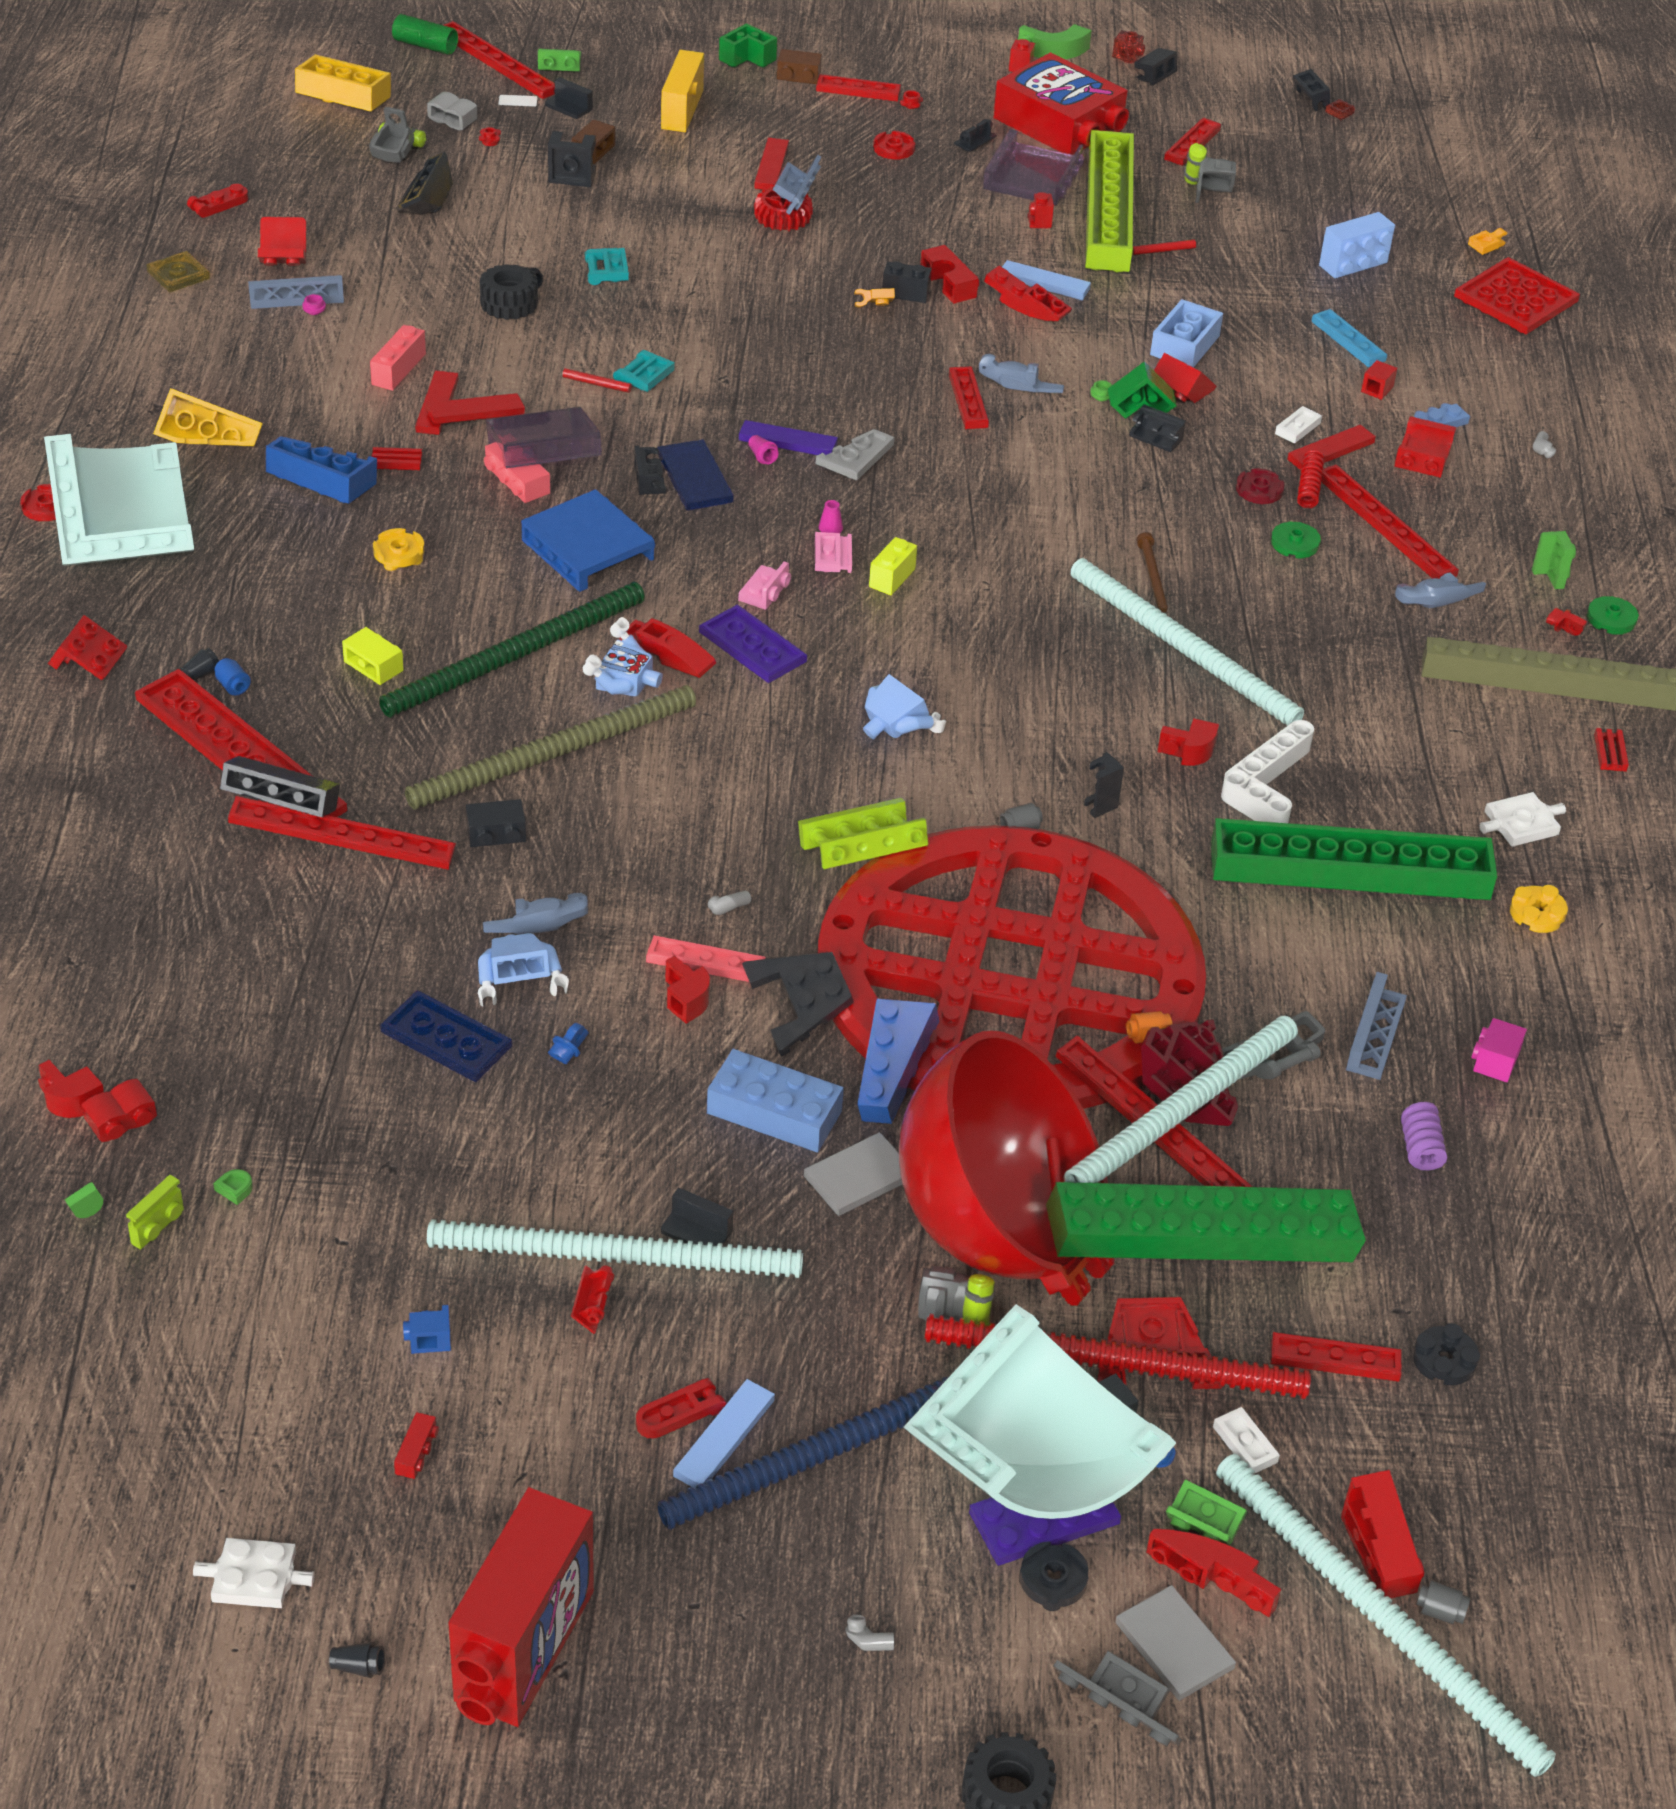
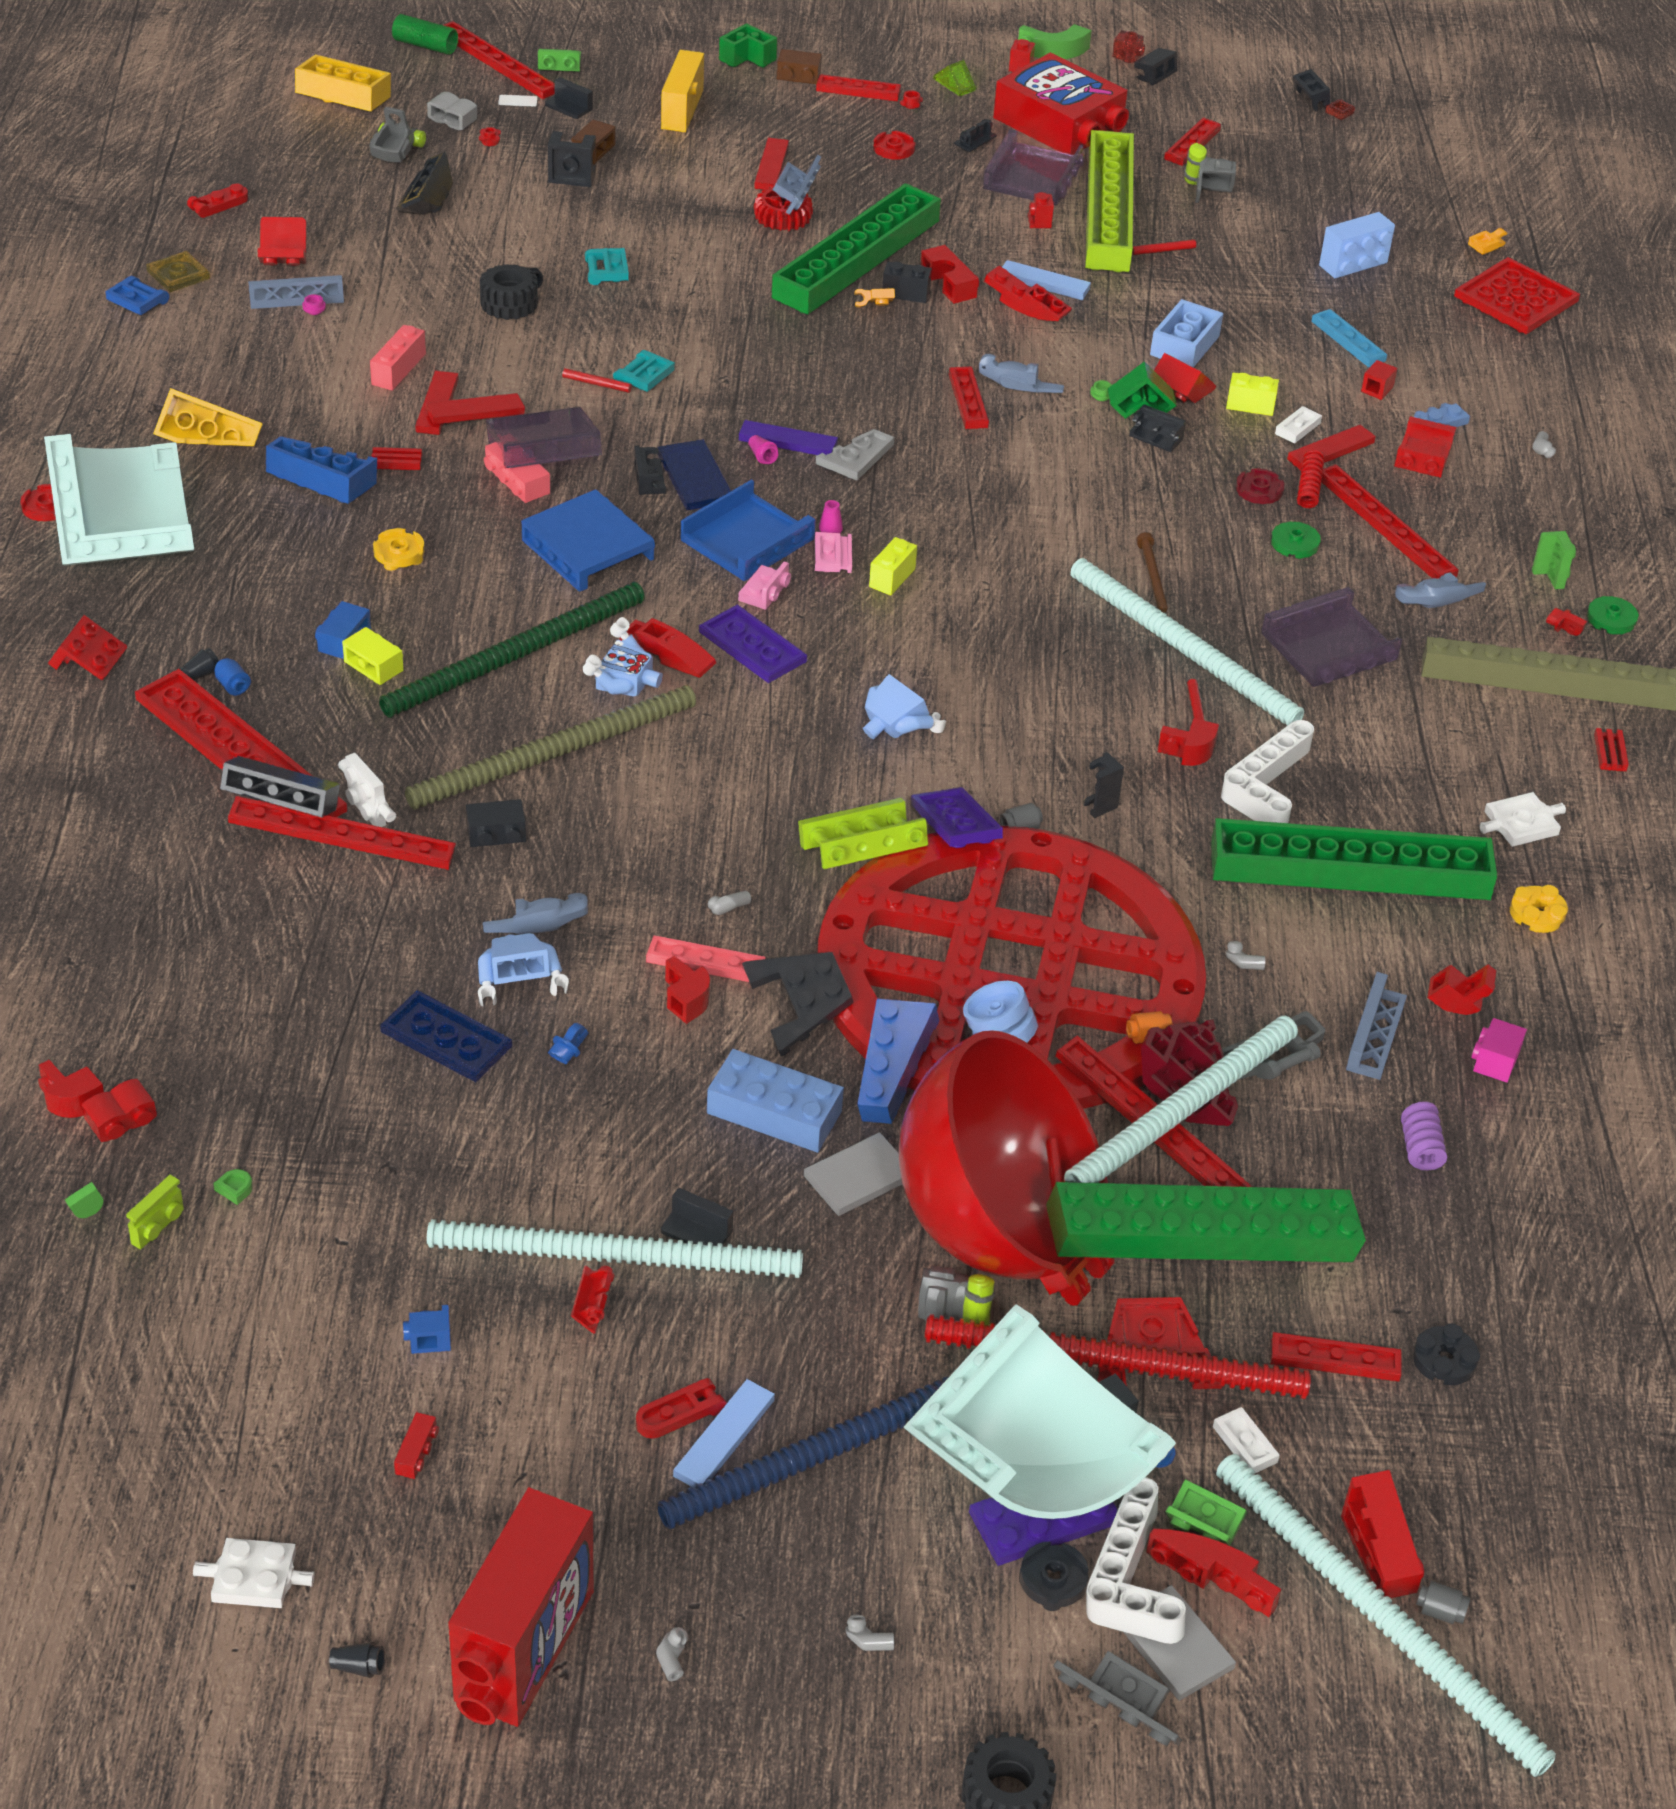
(136, 295): none -> blue plate
(341, 624): none -> blue brick
(366, 791): none -> white plate
(670, 1650): none -> light grey arm
(745, 532): none -> blue panel
(855, 248): none -> green brick
(956, 78): none -> clear neon green slope
(956, 817): none -> dark purple plate
(1001, 1008): none -> light blue wheel
(1109, 1594): none -> white beam
(1195, 699): none -> red bar
(1242, 960): none -> light grey arm
(1252, 393): none -> neon yellow brick
(1328, 638): none -> clear purple panel
(1460, 993): none -> red brick

